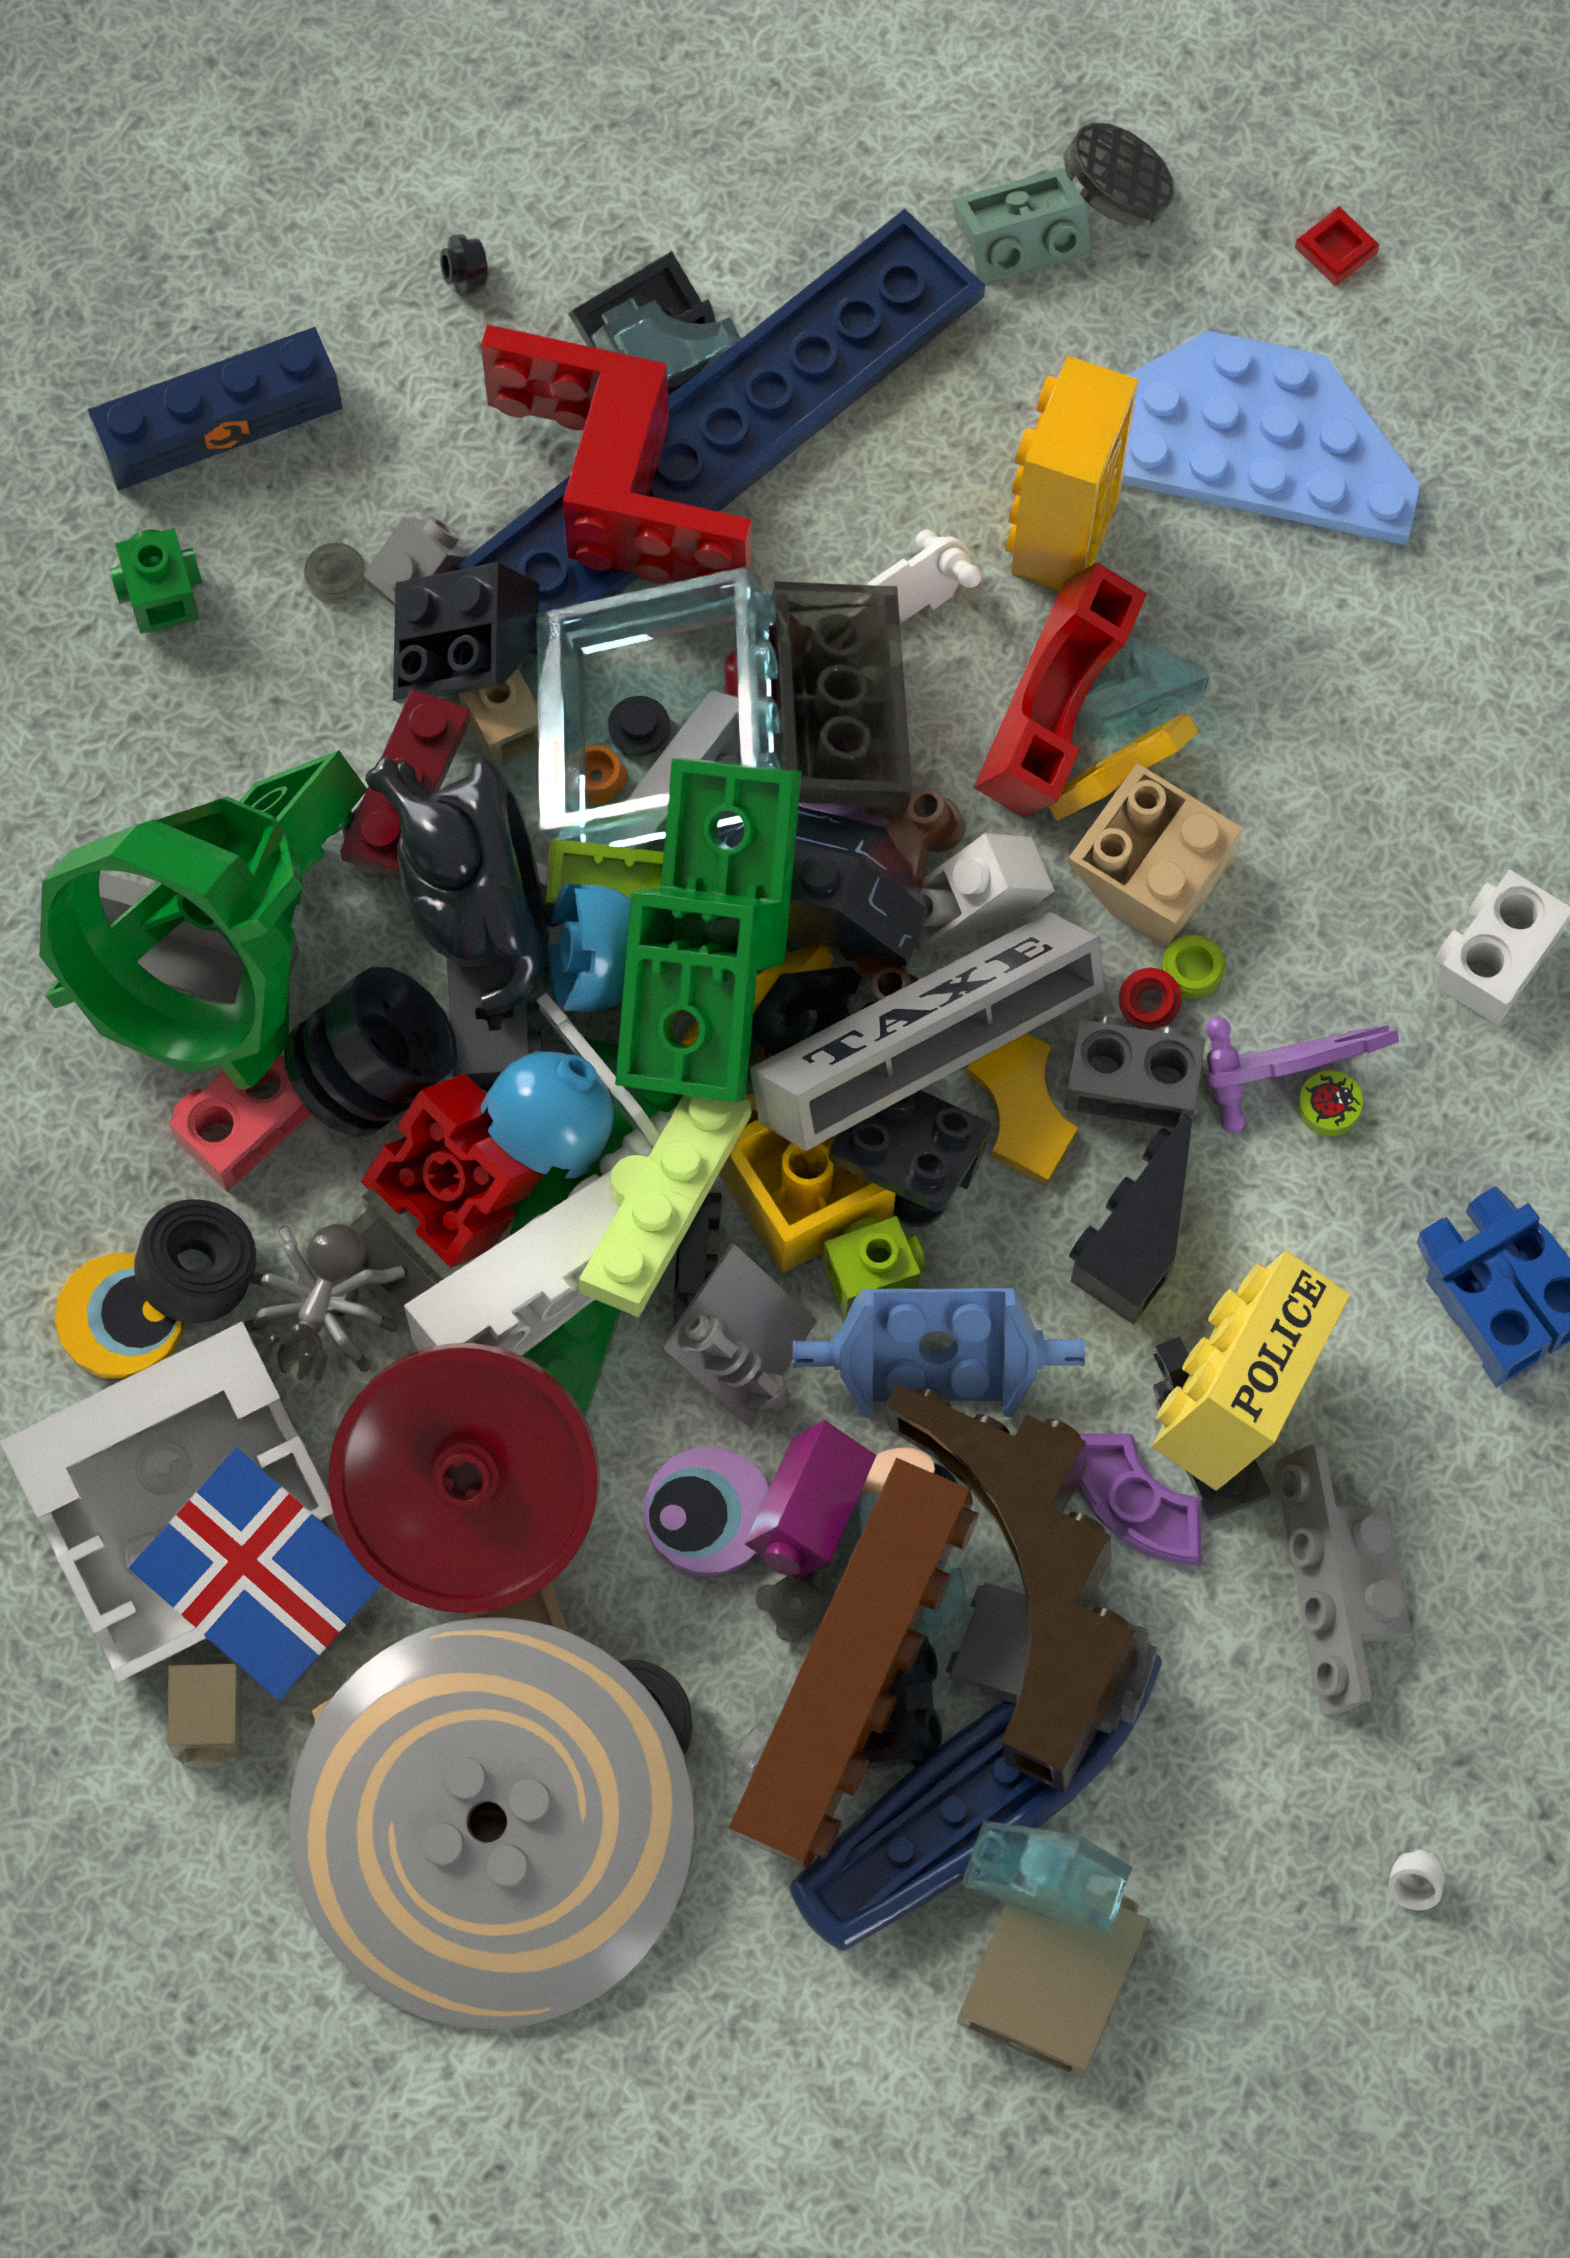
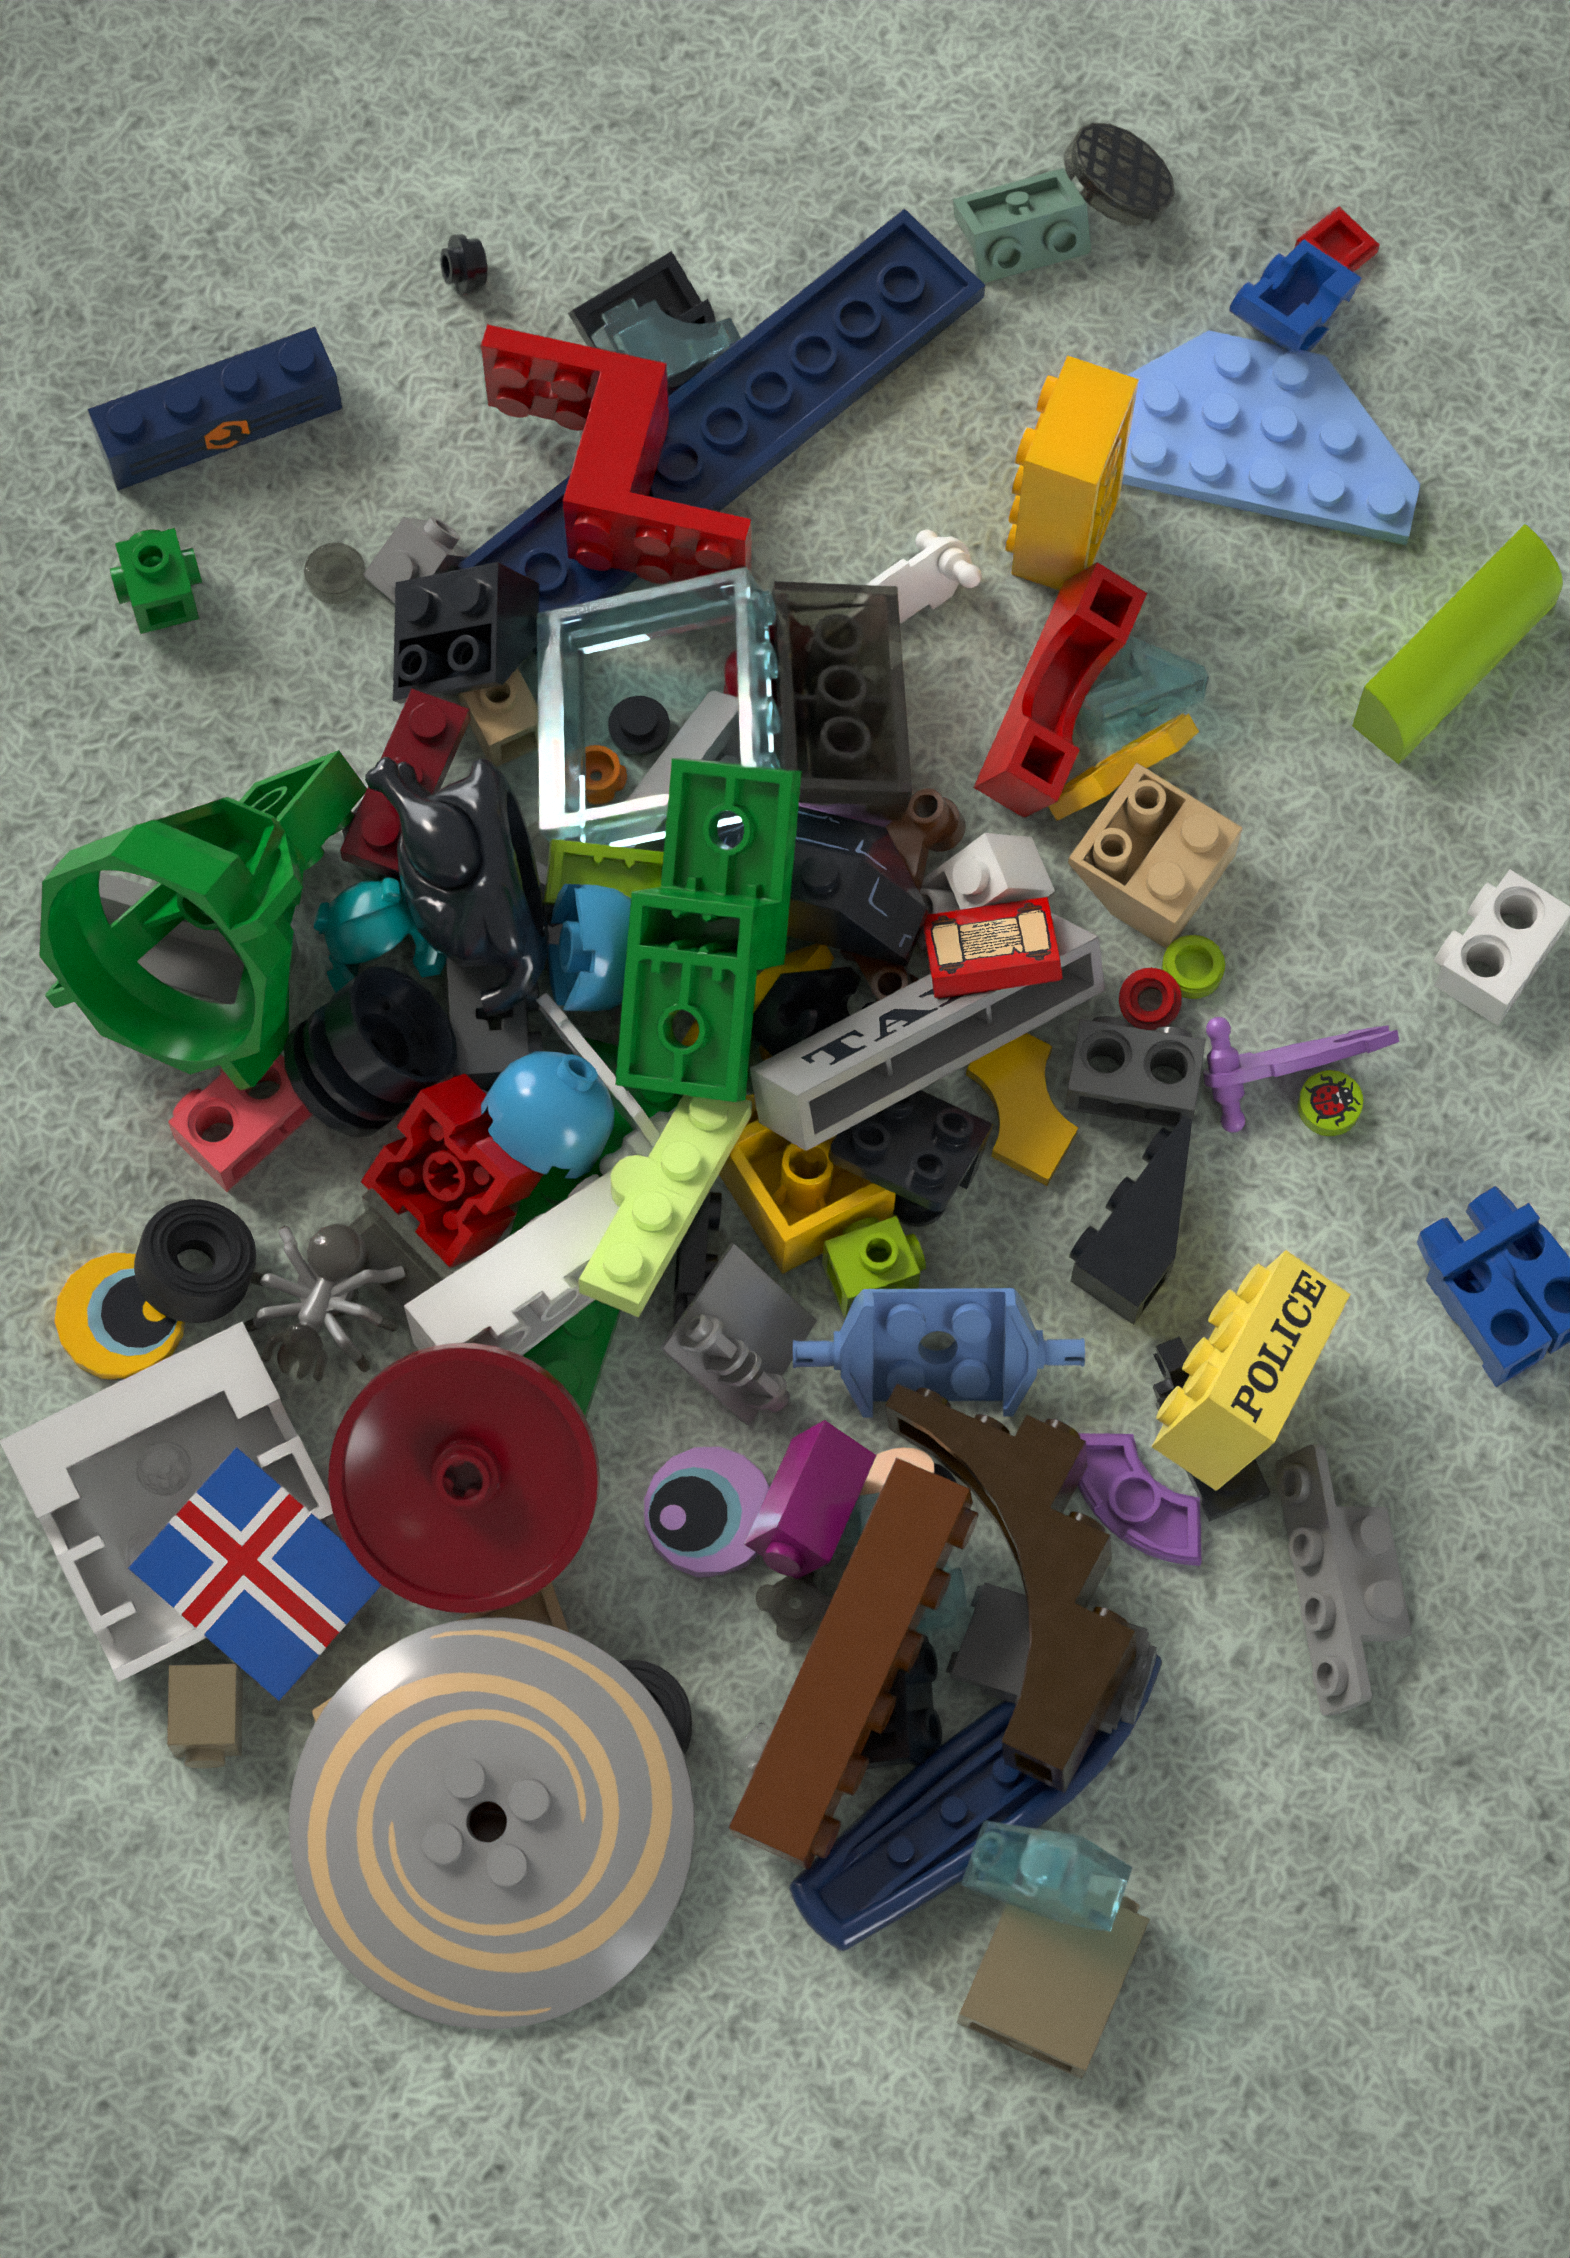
(368, 923): none -> teal helmet
(992, 948): none -> tile
(1295, 297): none -> blue cylinder
(1406, 1883): white hinge -> none
(1459, 645): none -> lime brick

